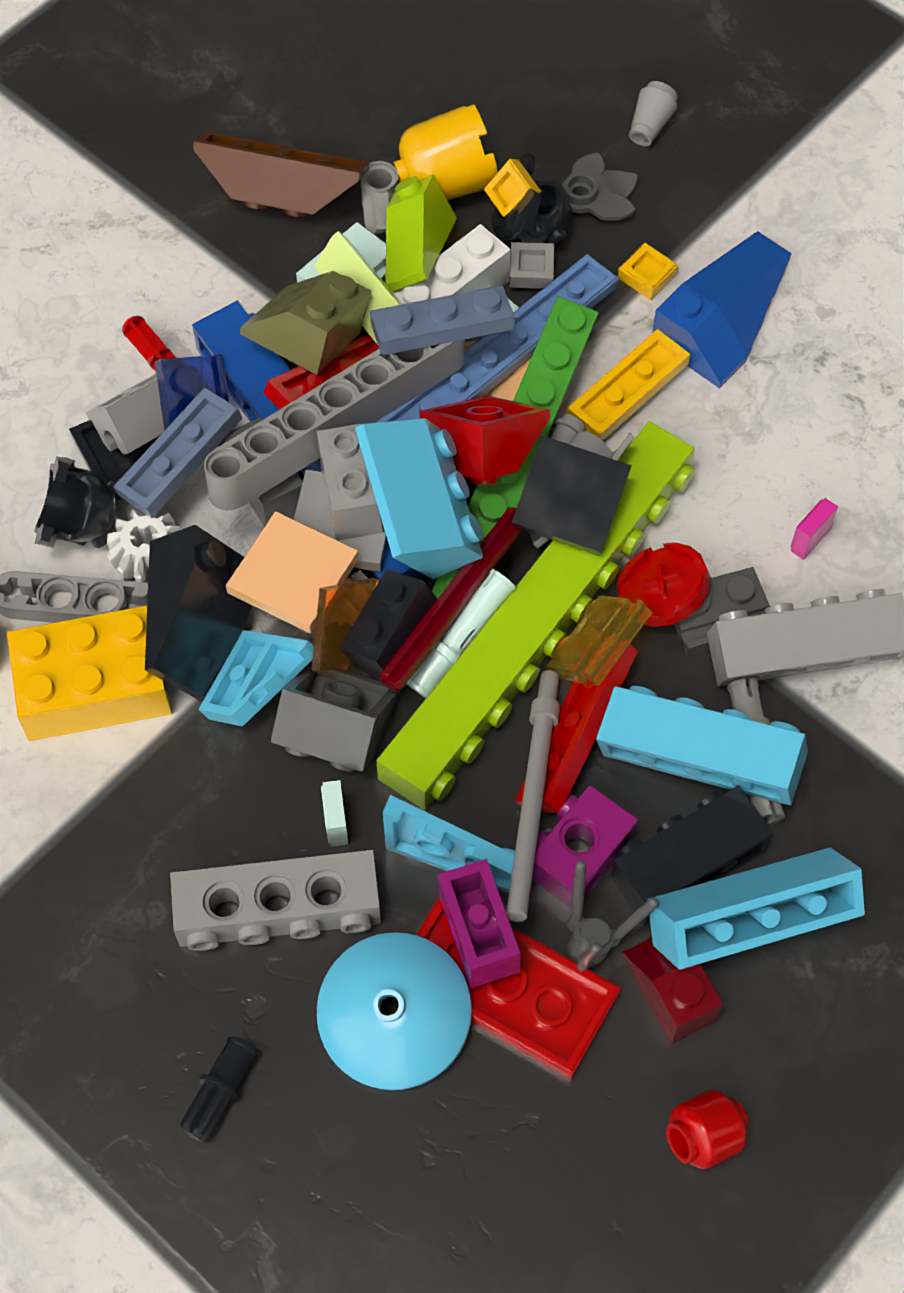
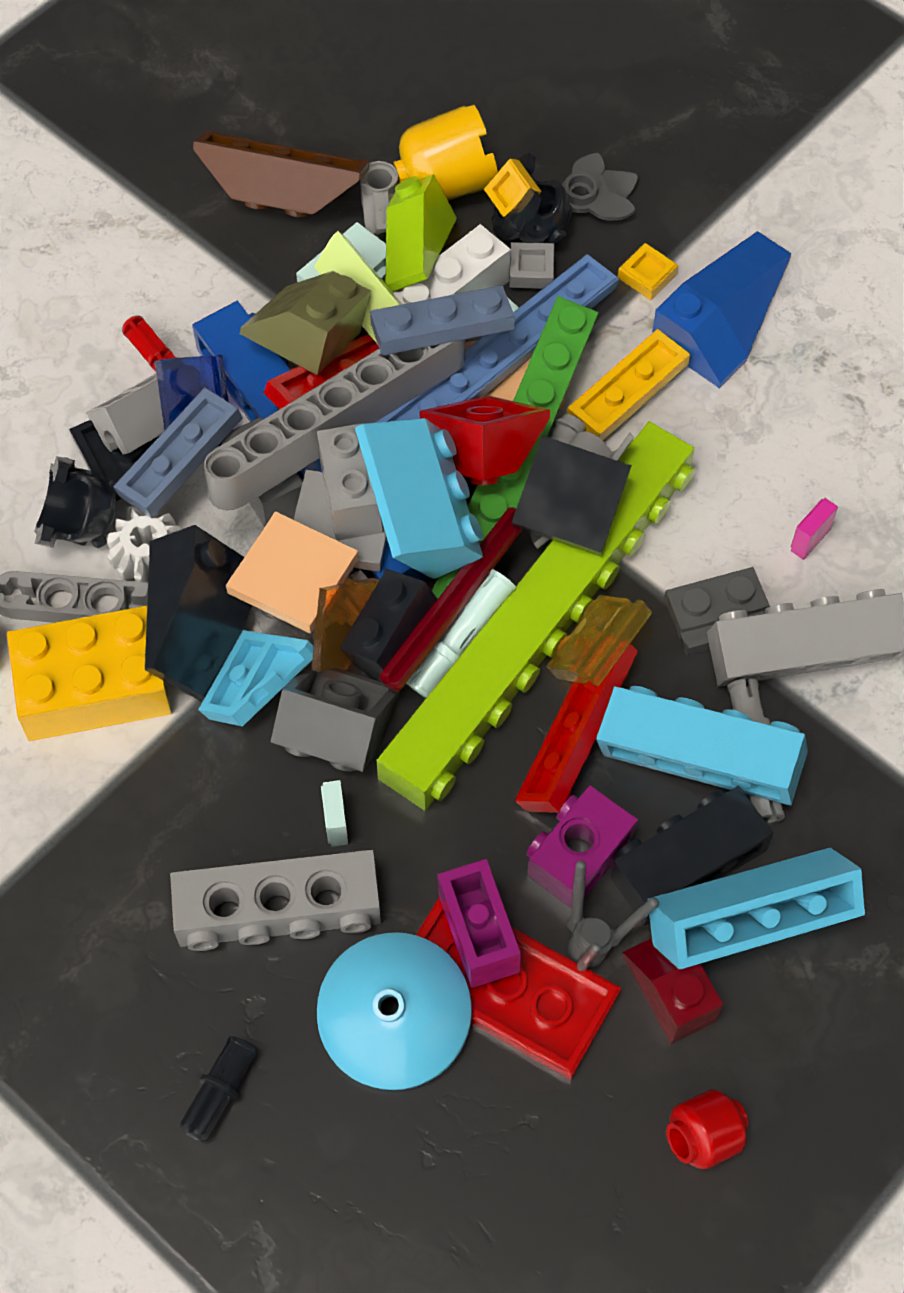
(441, 844): medium azure wing -> none
(543, 717): light grey bar -> none
(652, 112): light grey cone -> none
(668, 581): red tile -> none

